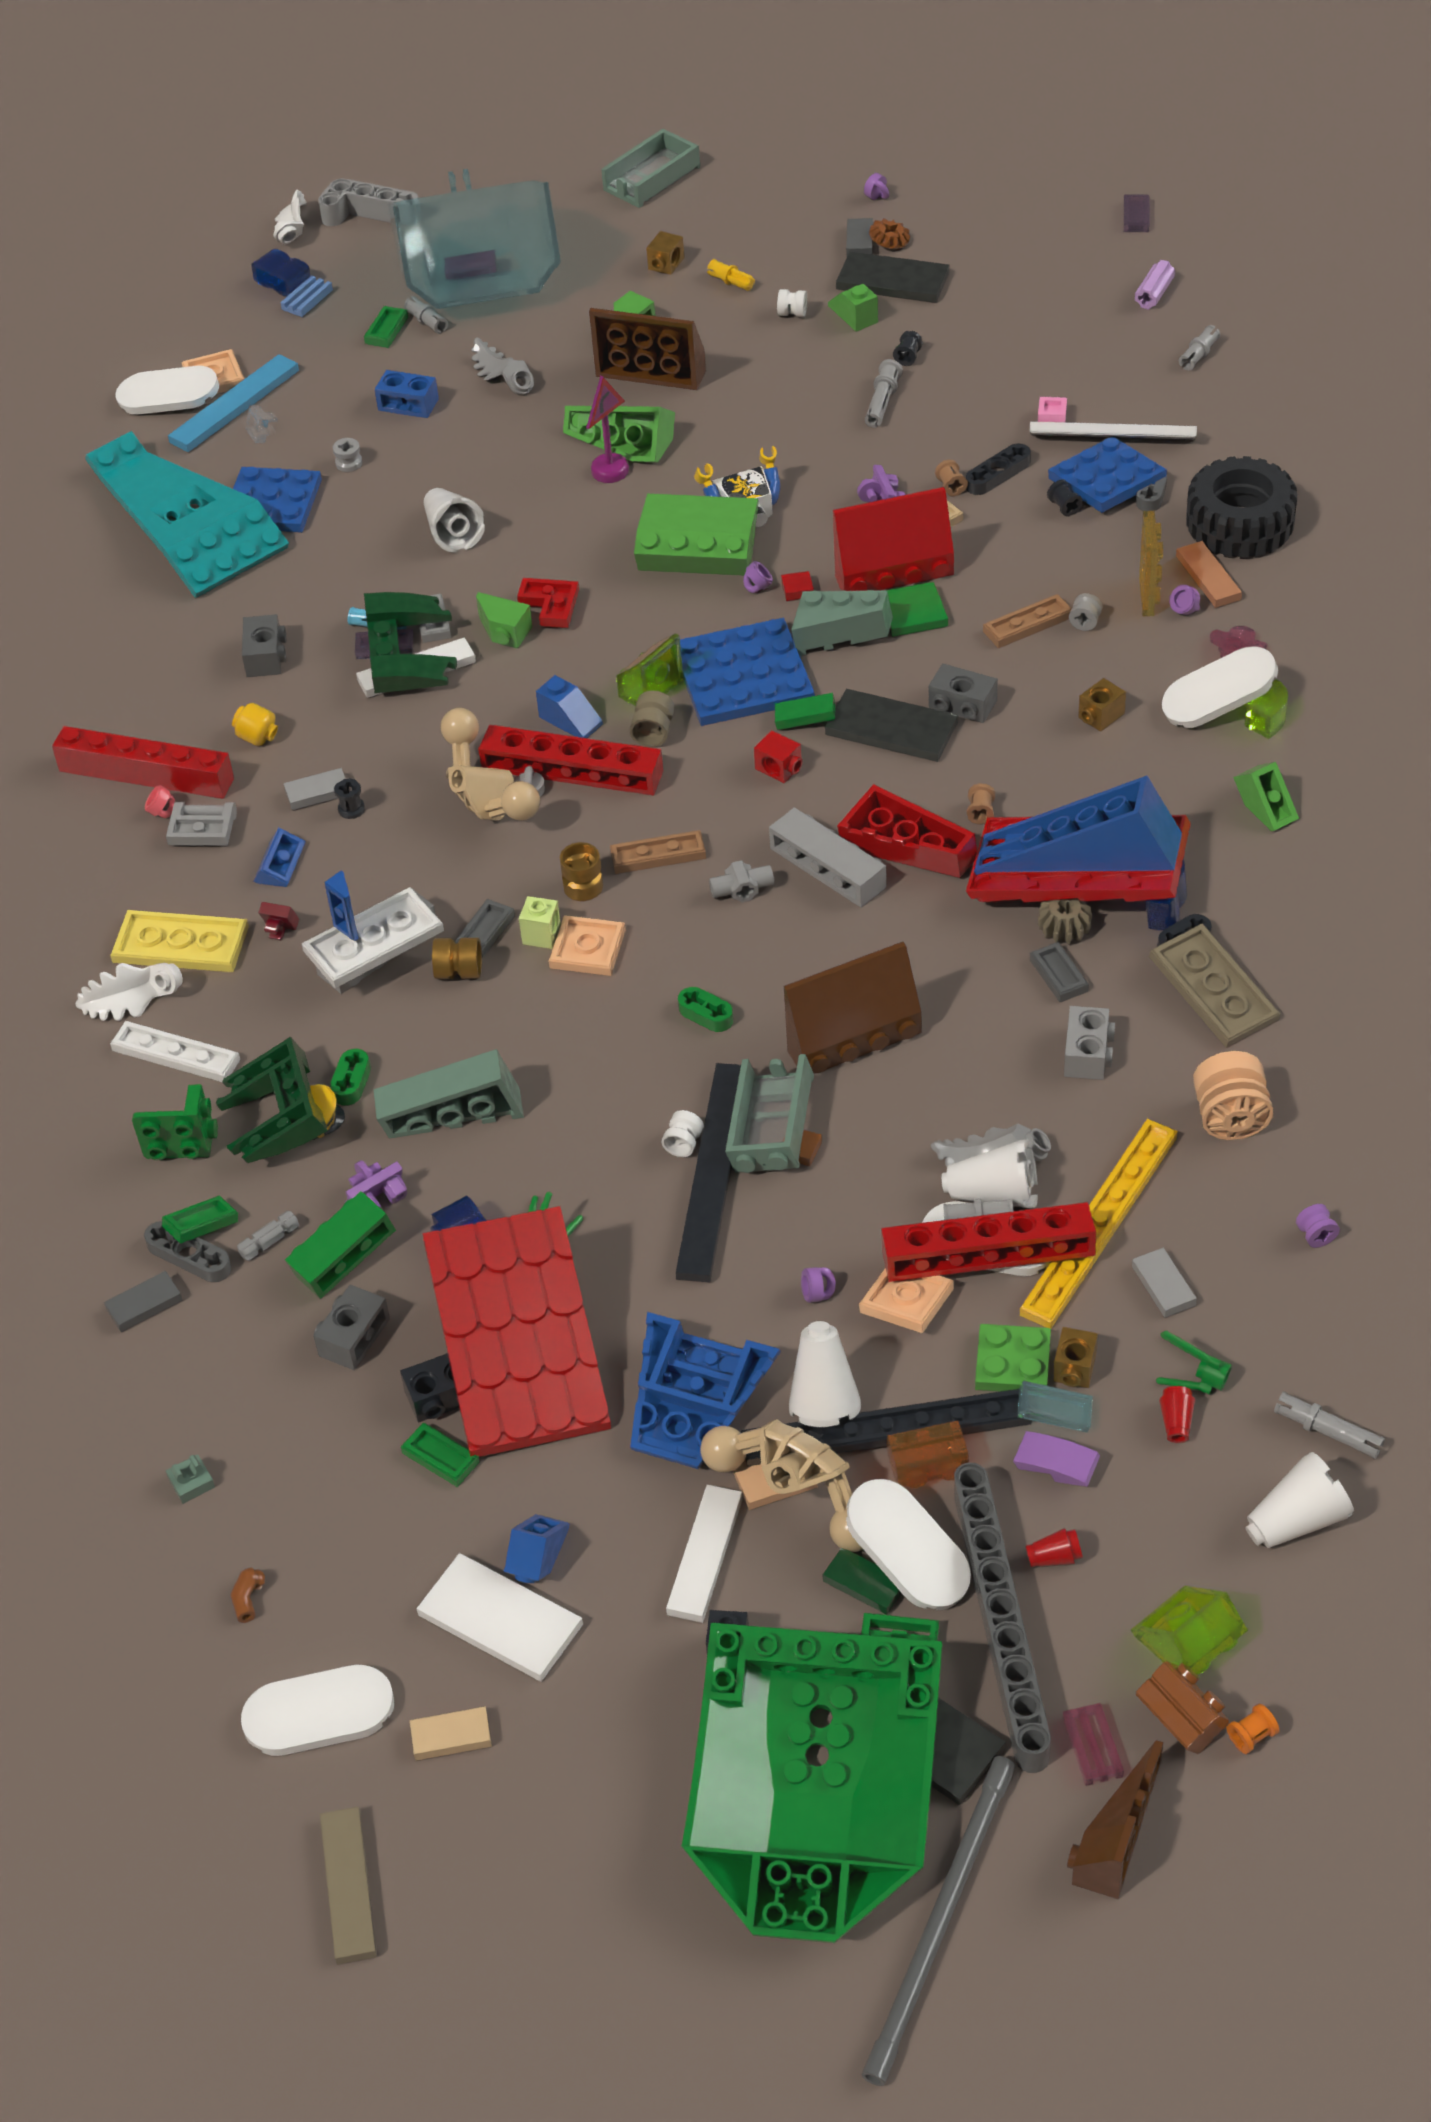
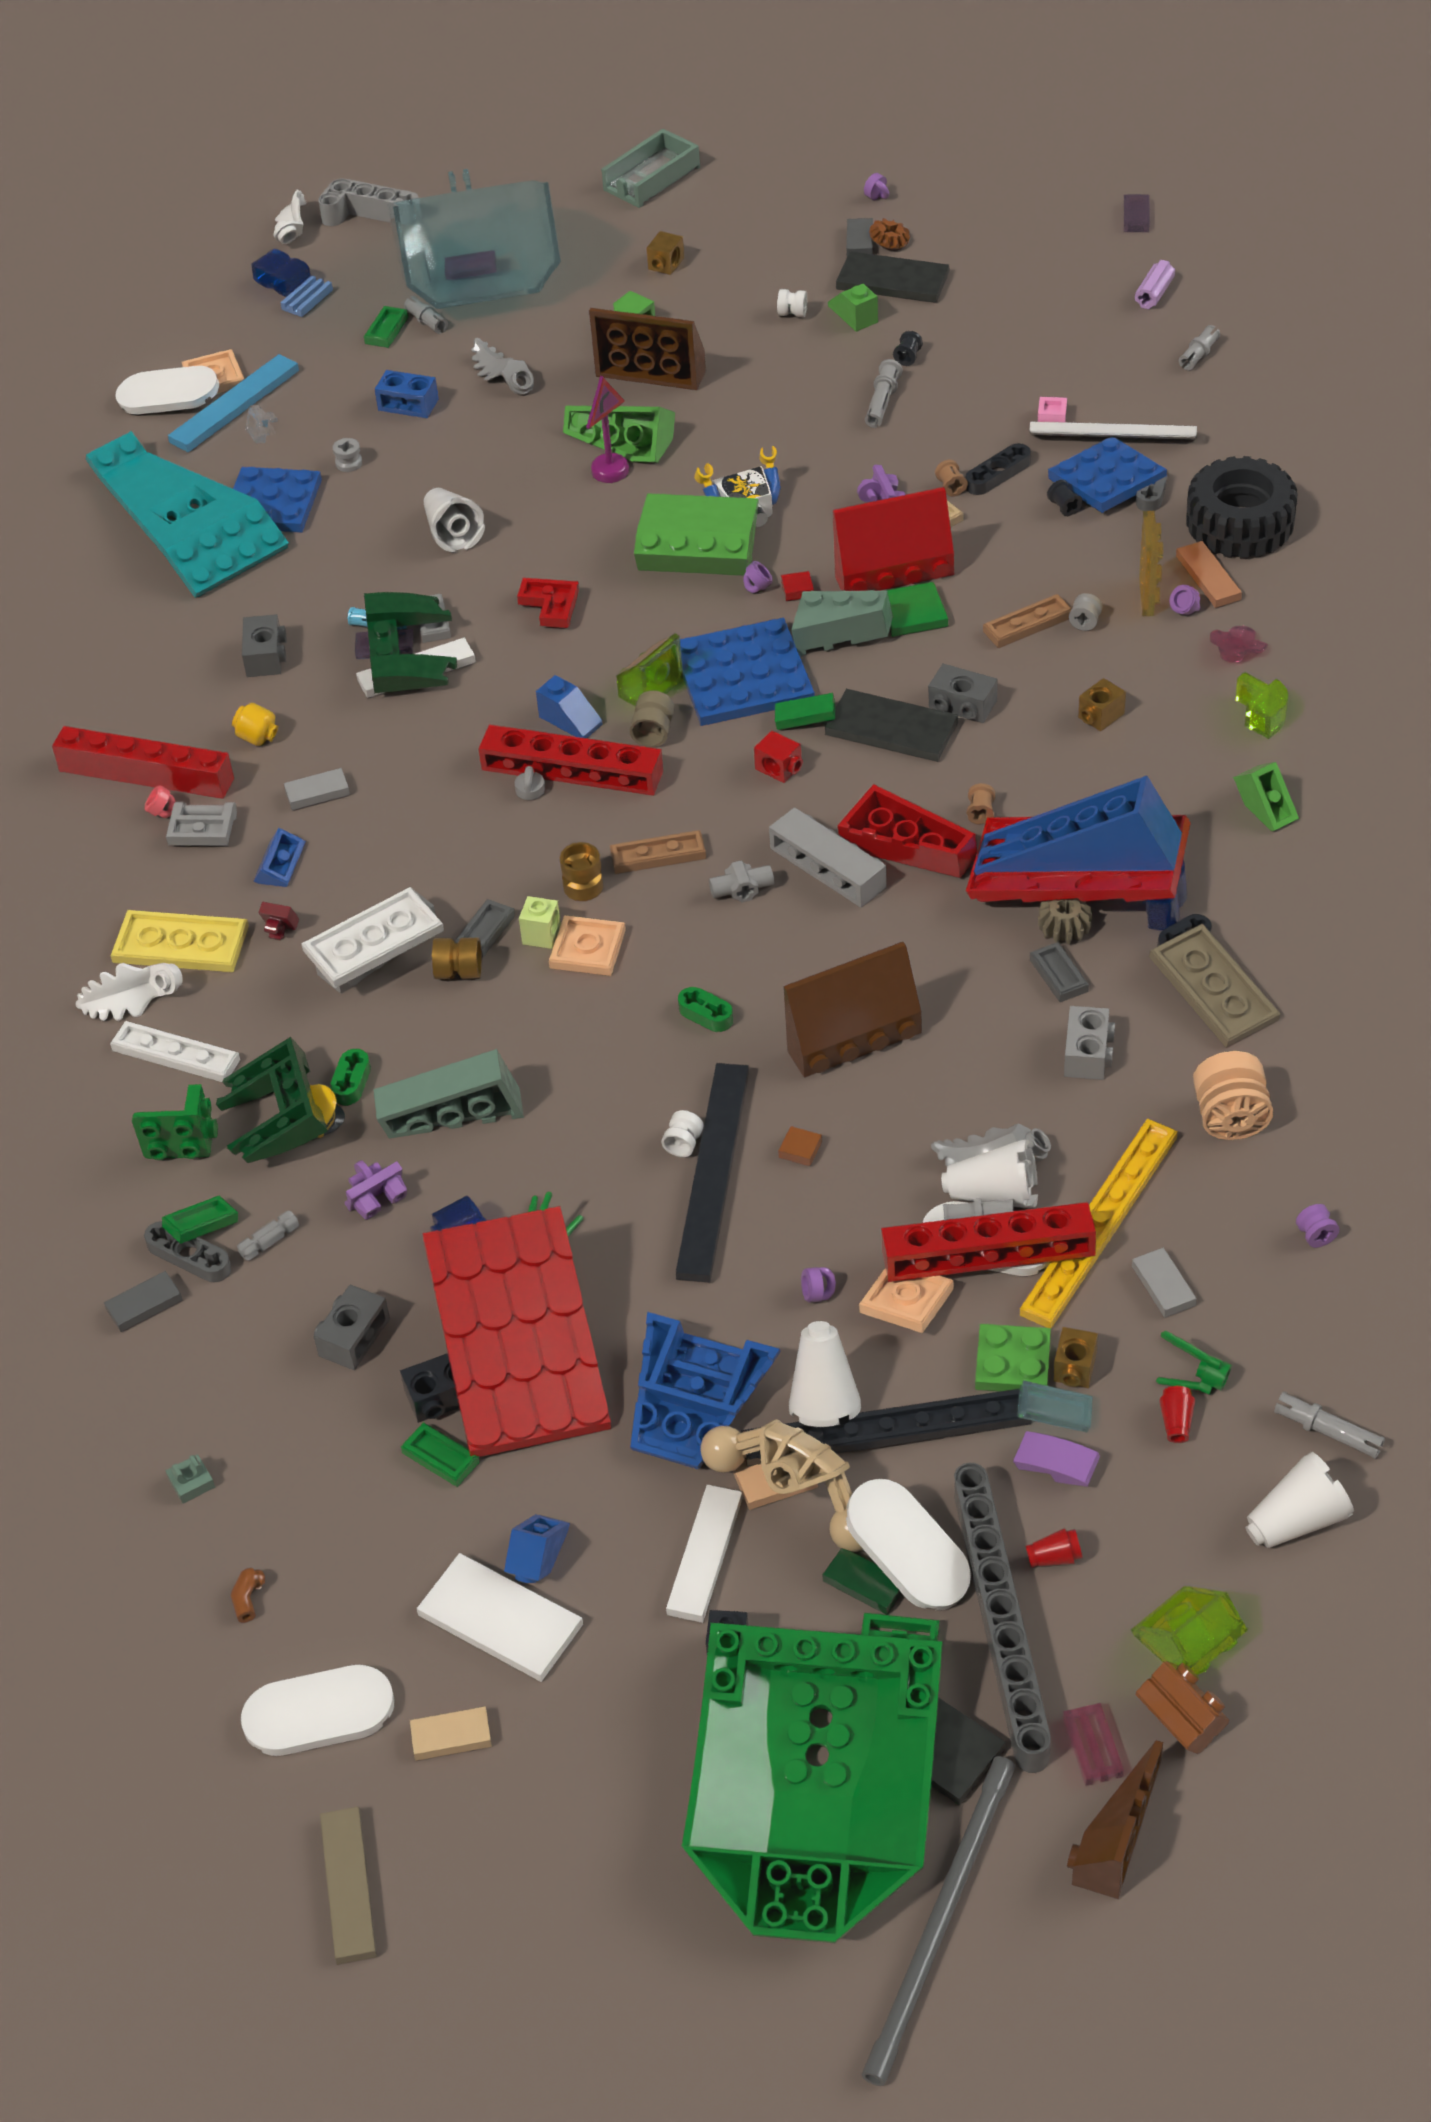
(340, 1244): green brick -> none
(341, 905): blue slope -> none
(349, 798): black bush -> none
(483, 790): tan piece -> none
(504, 619): bright green slope -> none
(730, 274): yellow axle -> none
(769, 1117): sand green door -> none
(927, 1454): clear orange brick -> none
(1219, 687): white tile -> none
(1252, 1728): orange bush -> none

